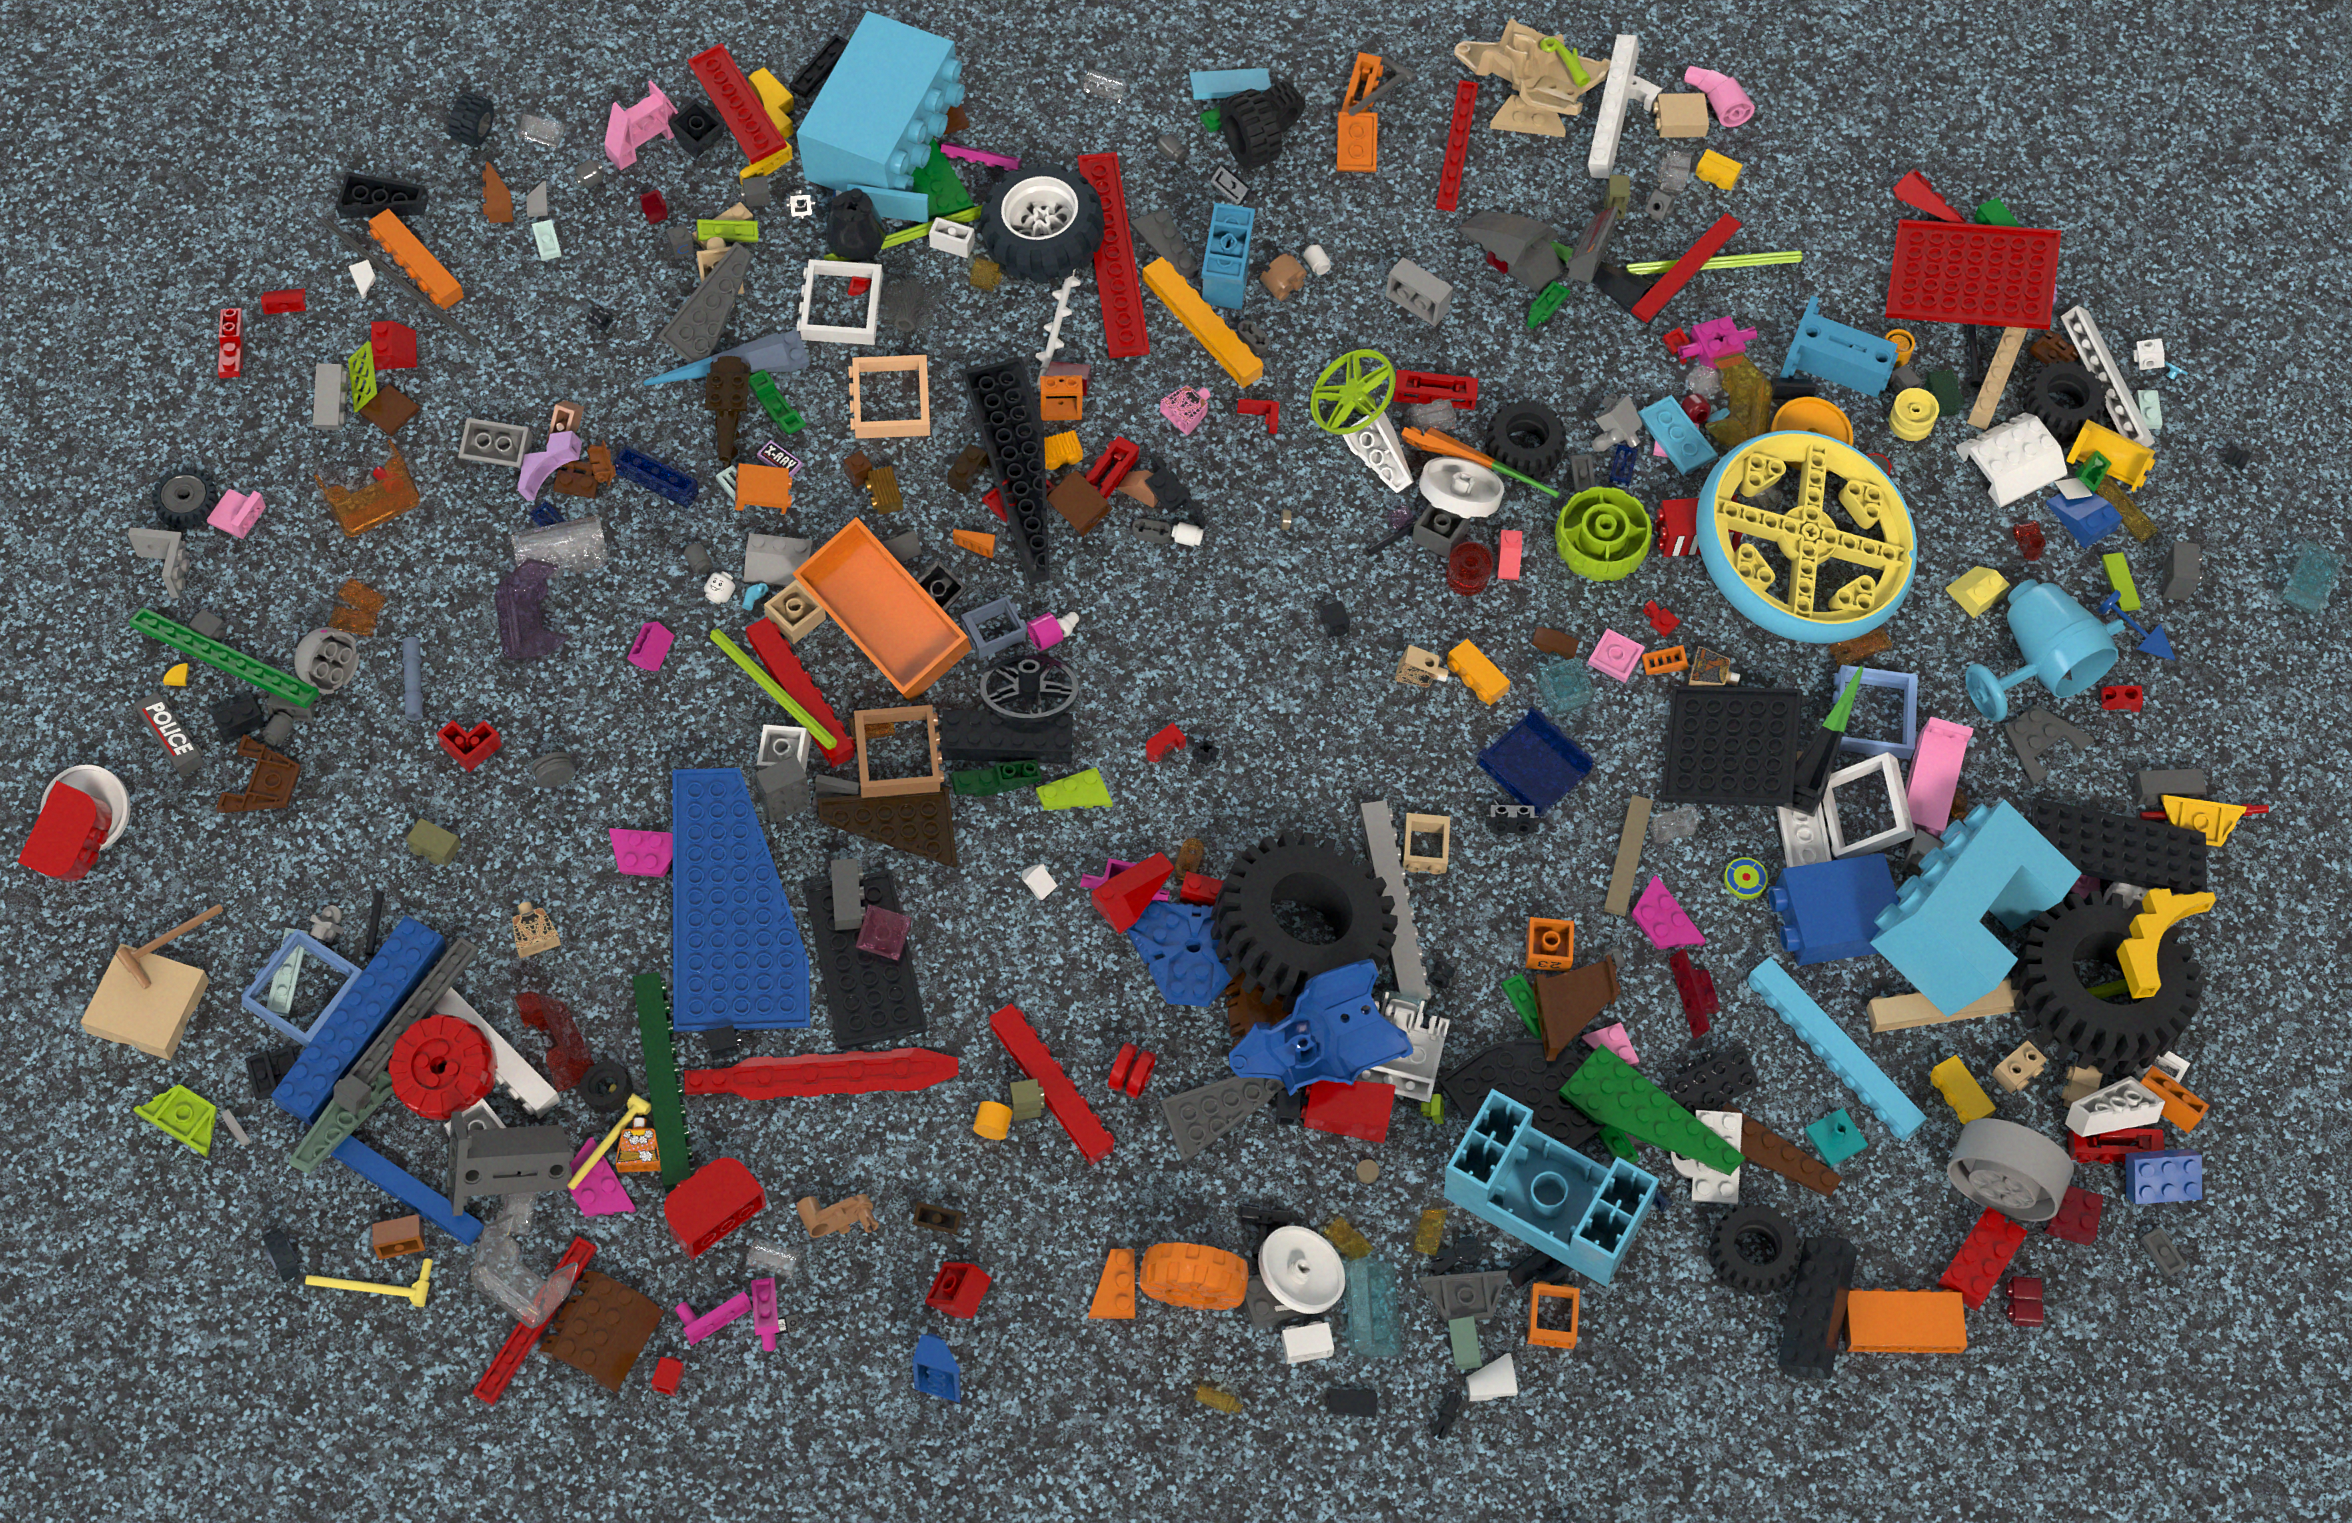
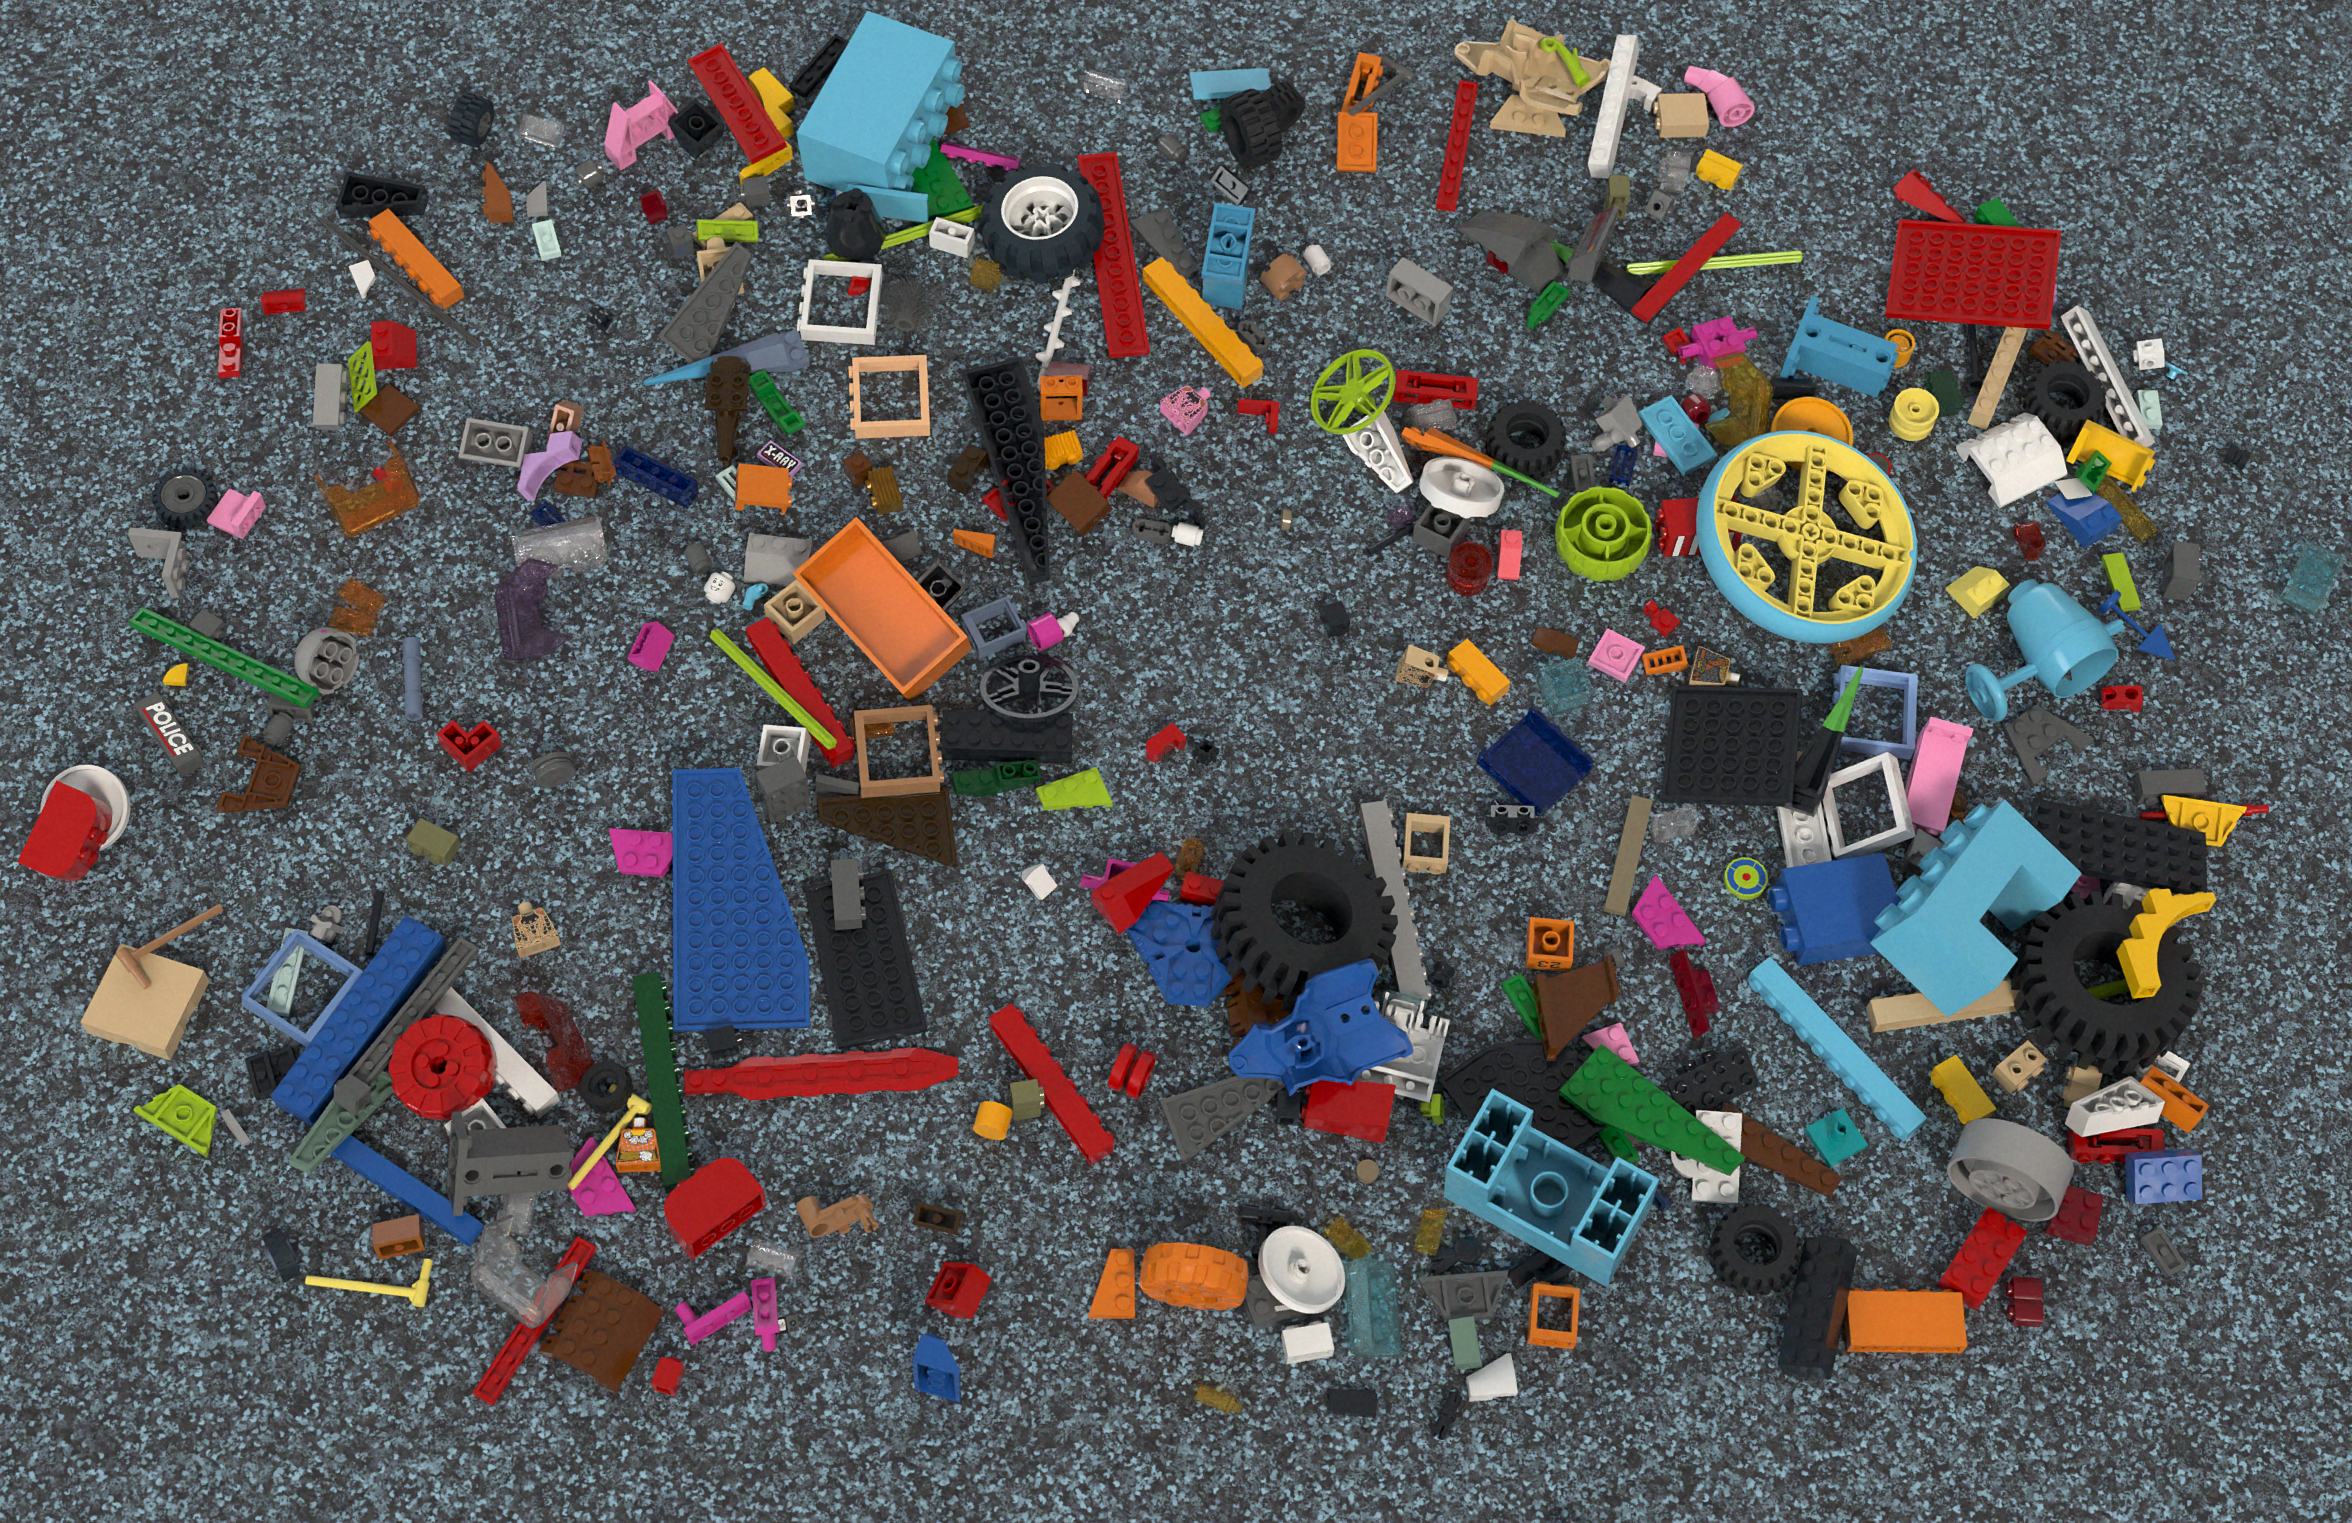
(236, 717): black slope -> none
(884, 932): clear pink slope -> none
(1903, 379): dark grey brick -> none

